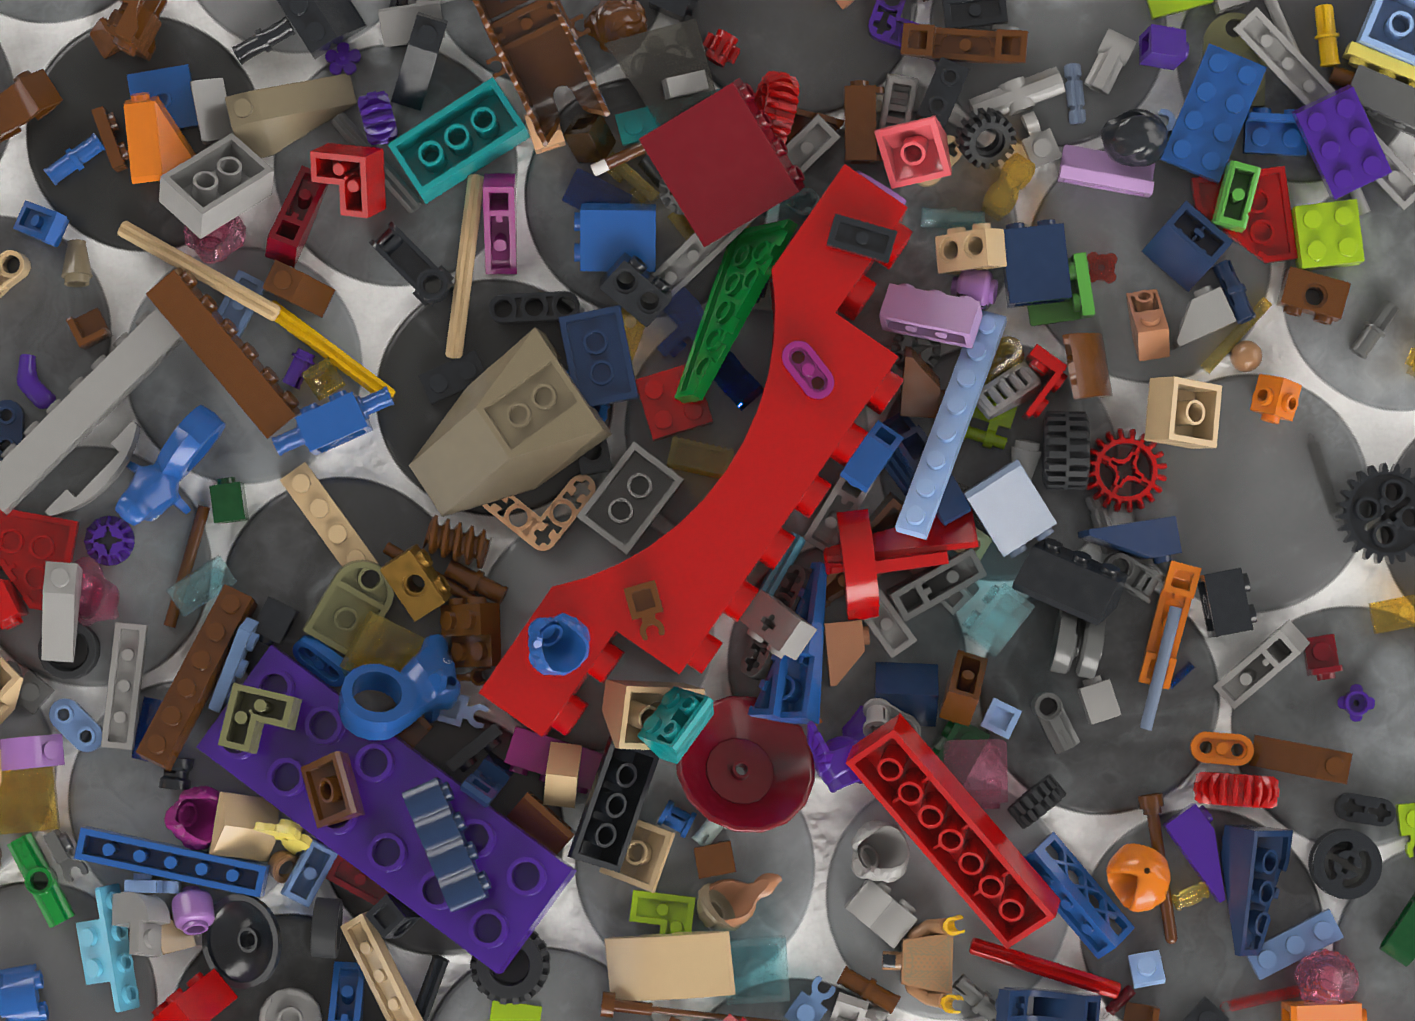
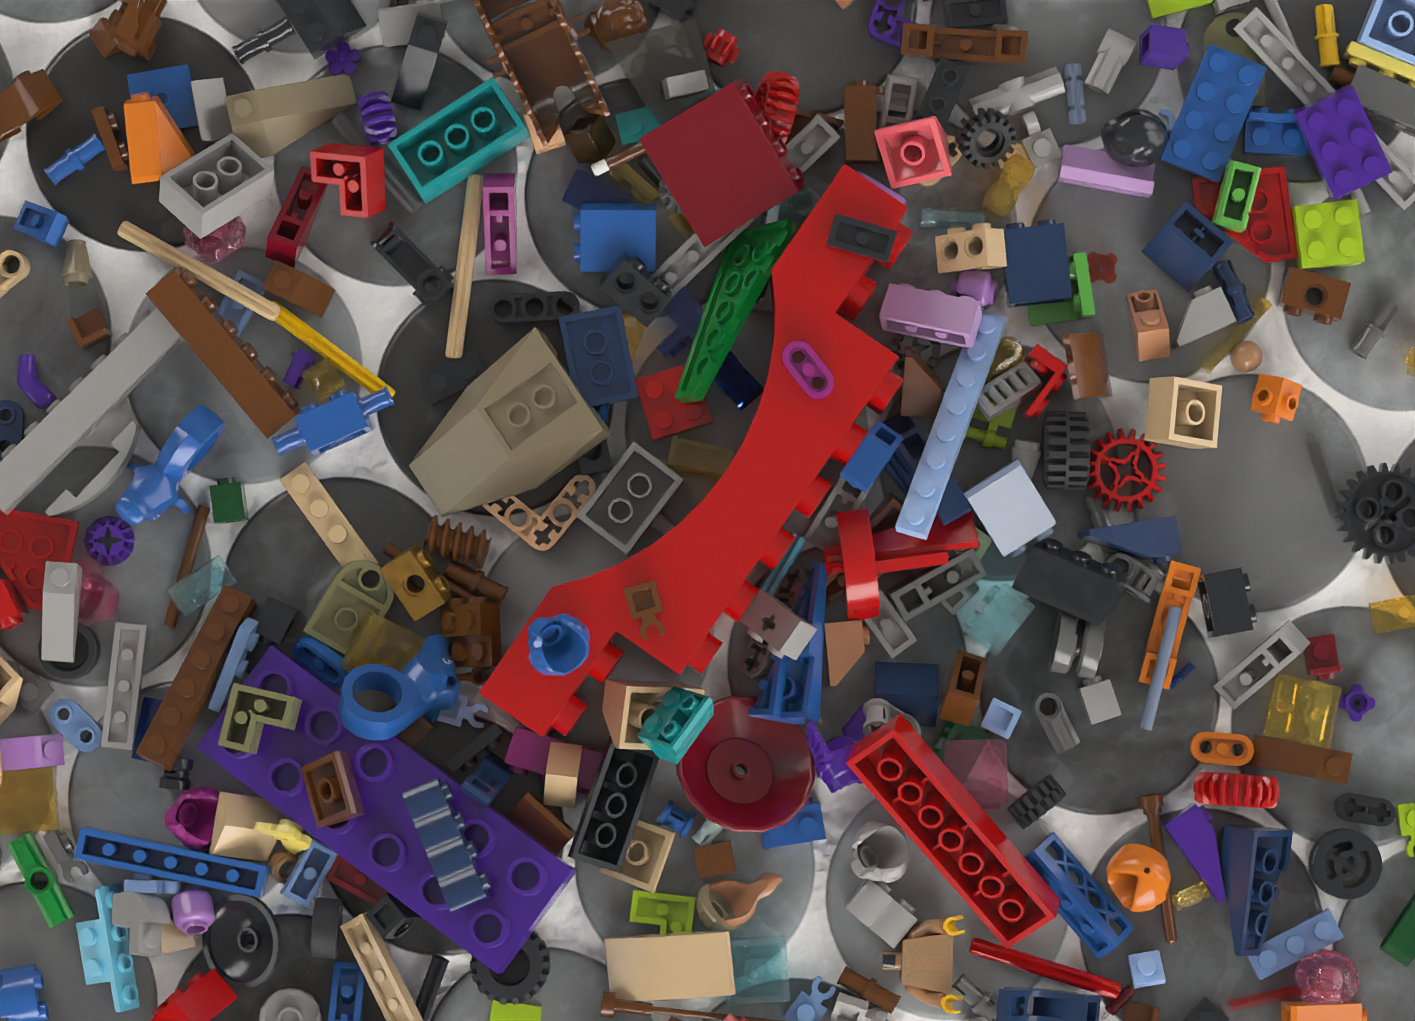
(802, 828): none -> blue bracket
(1302, 711): none -> clear yellow slope

